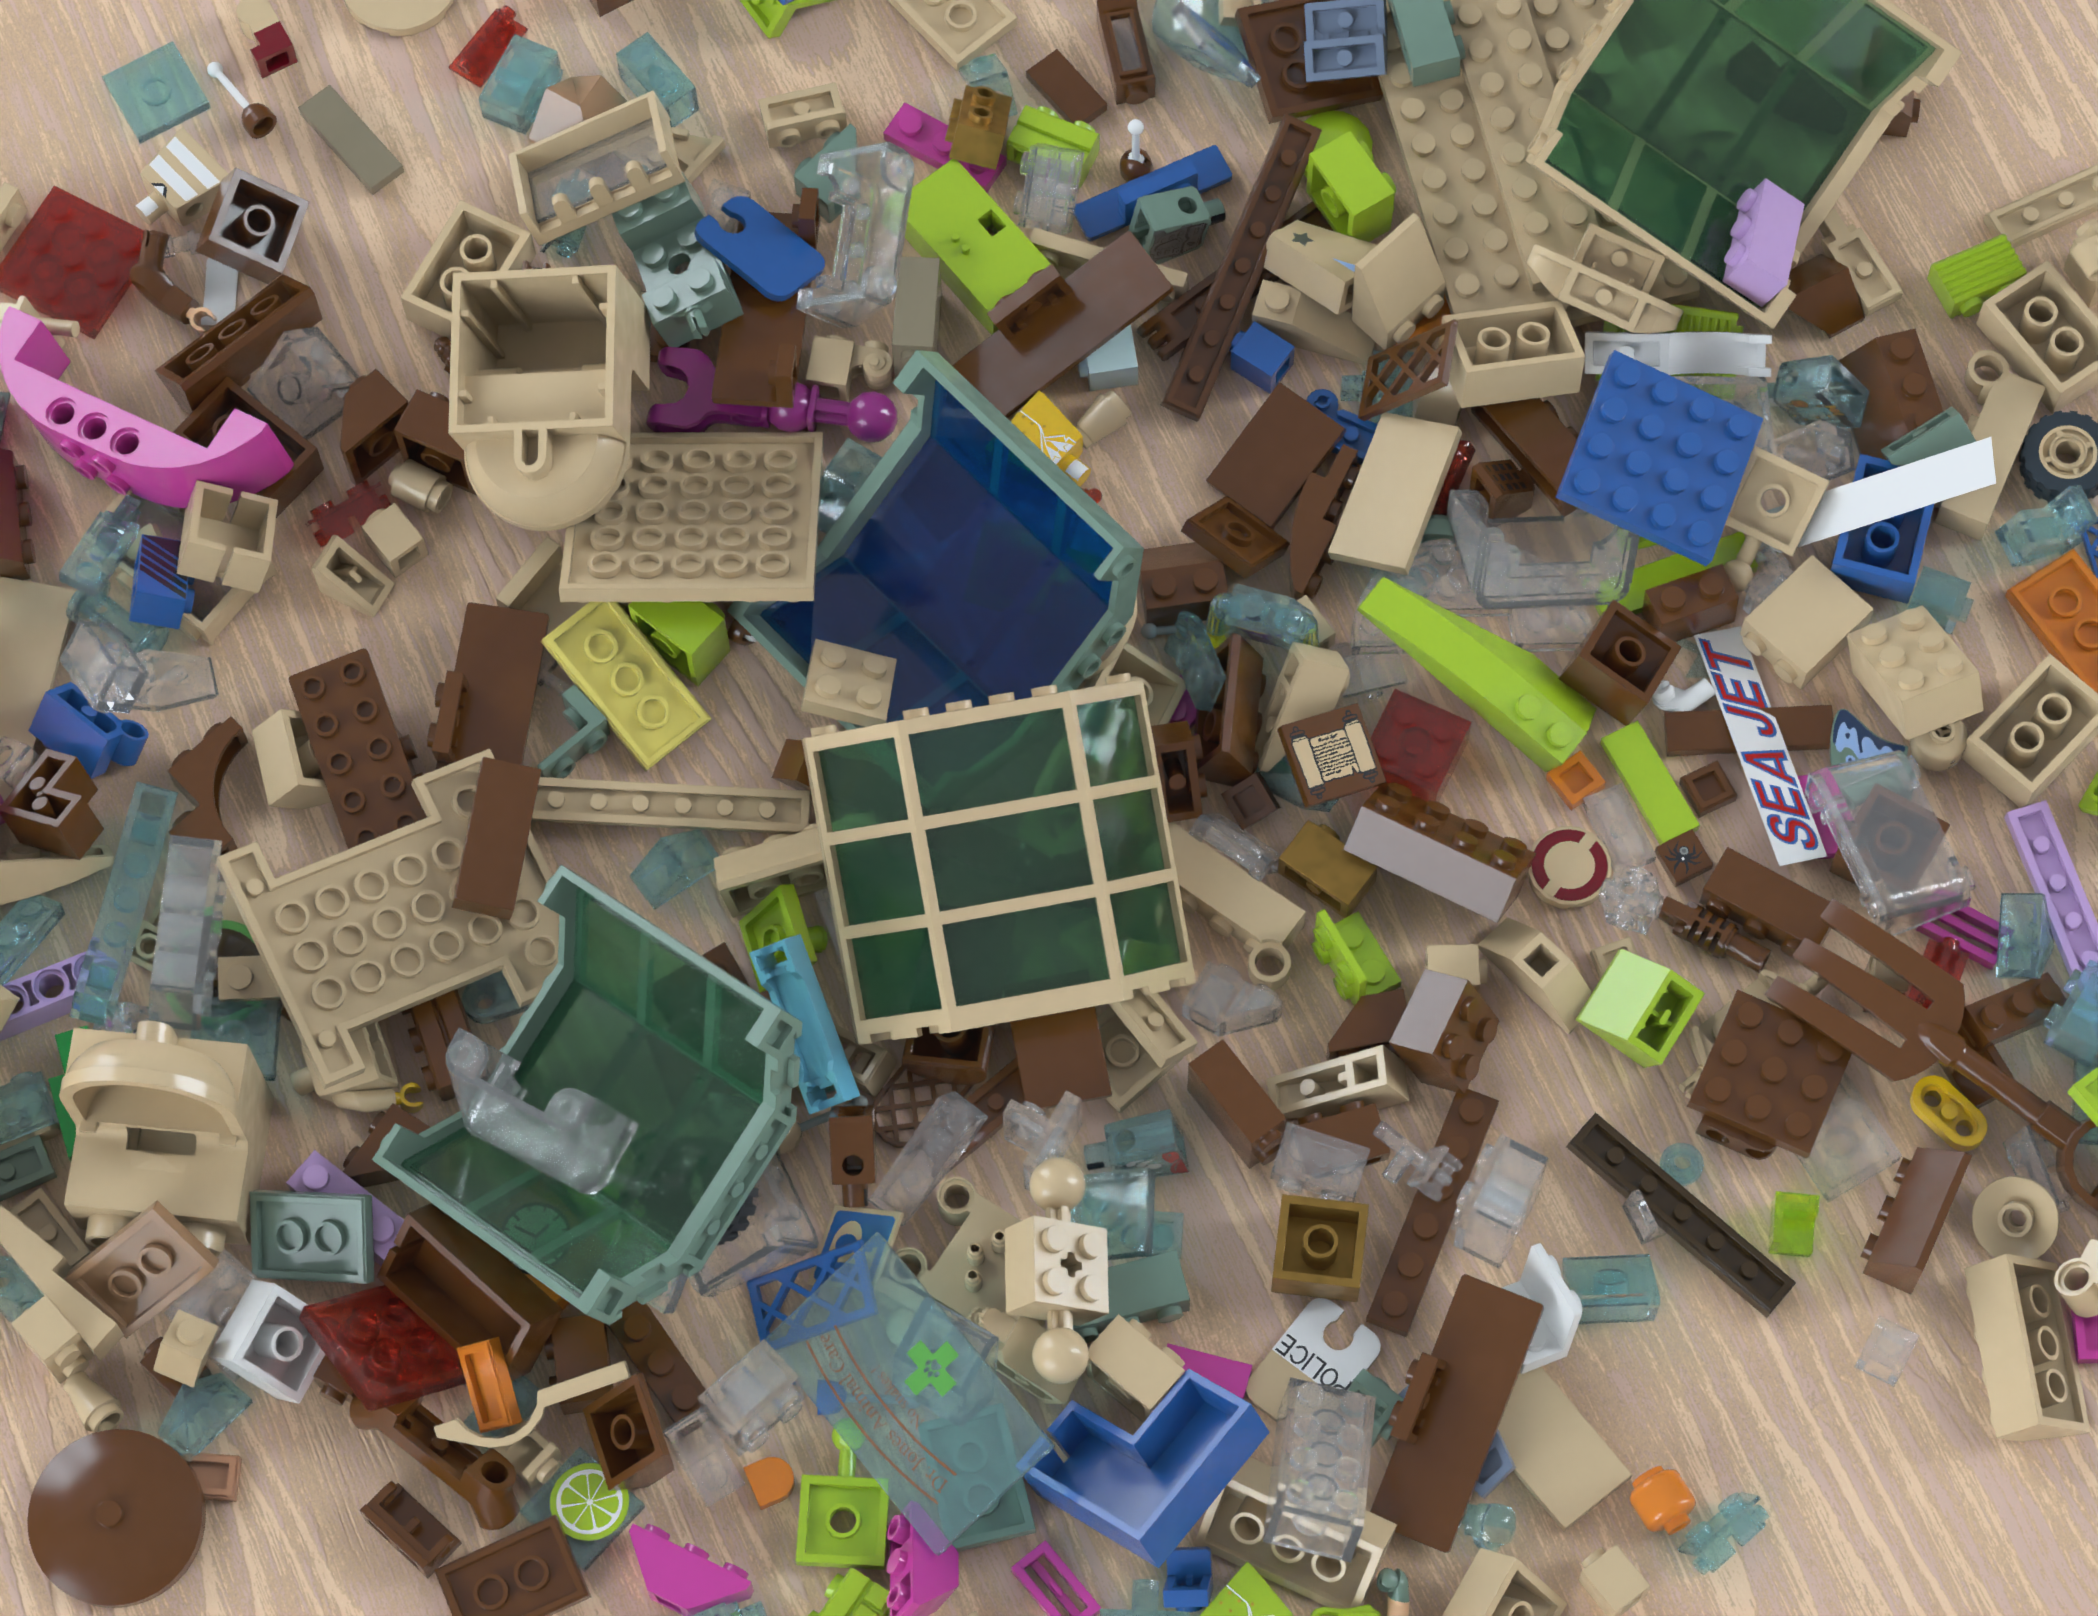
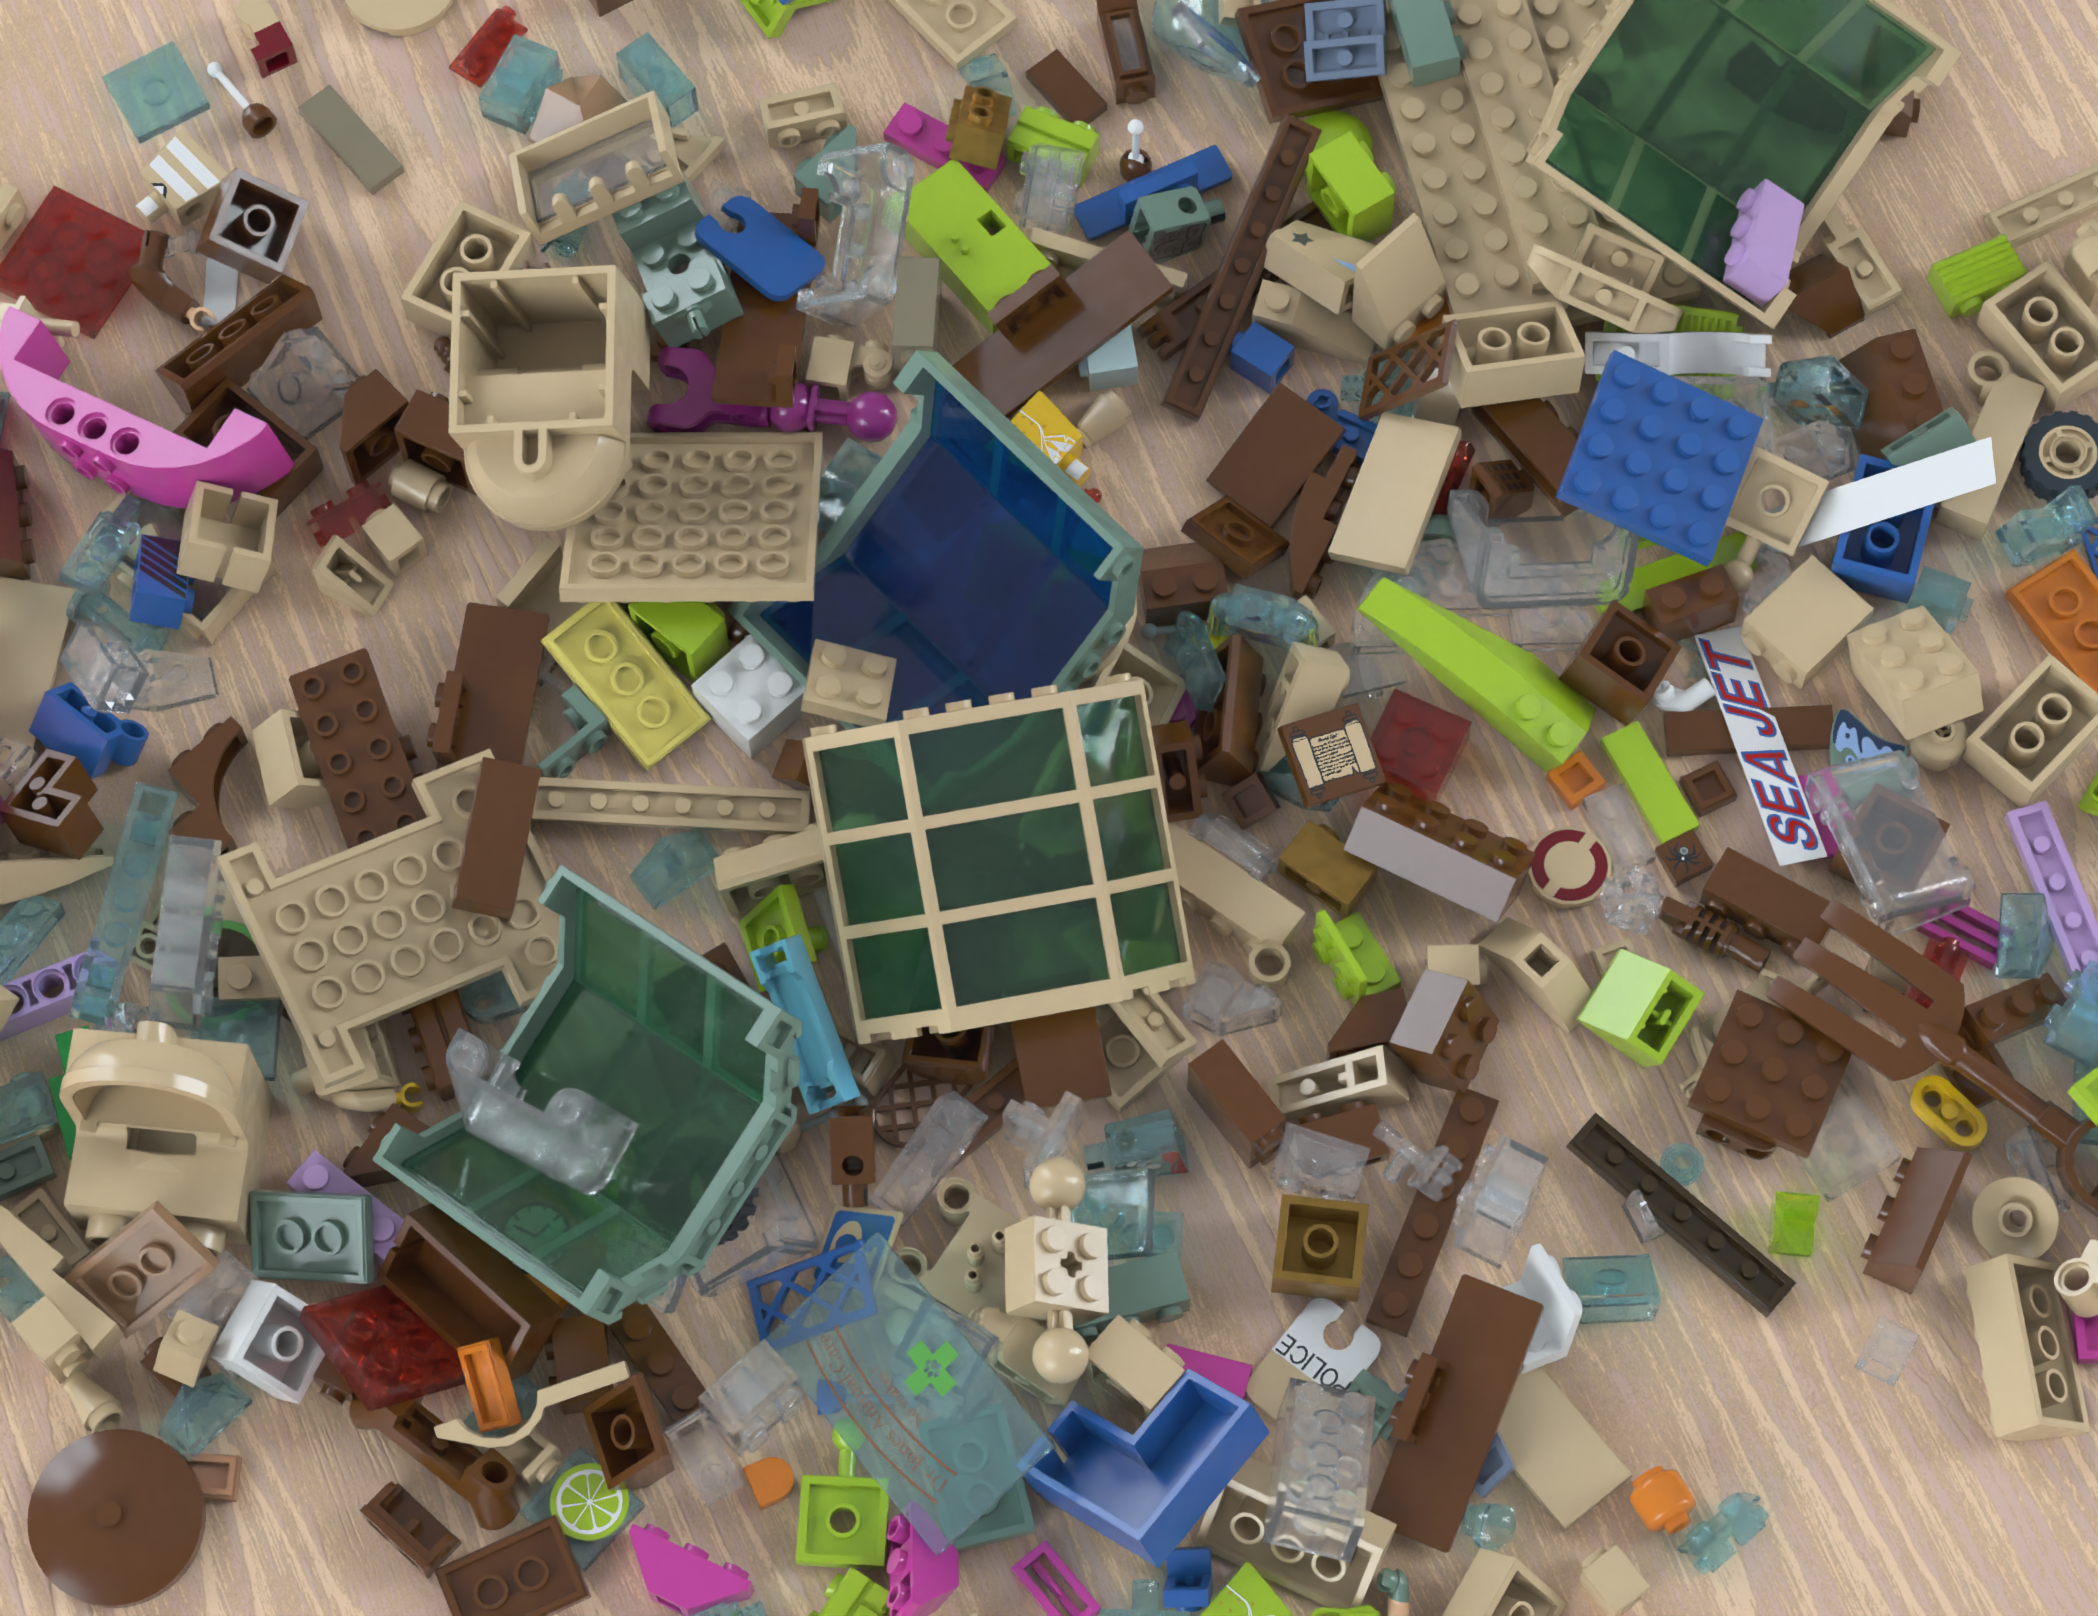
(750, 696): none -> white brick

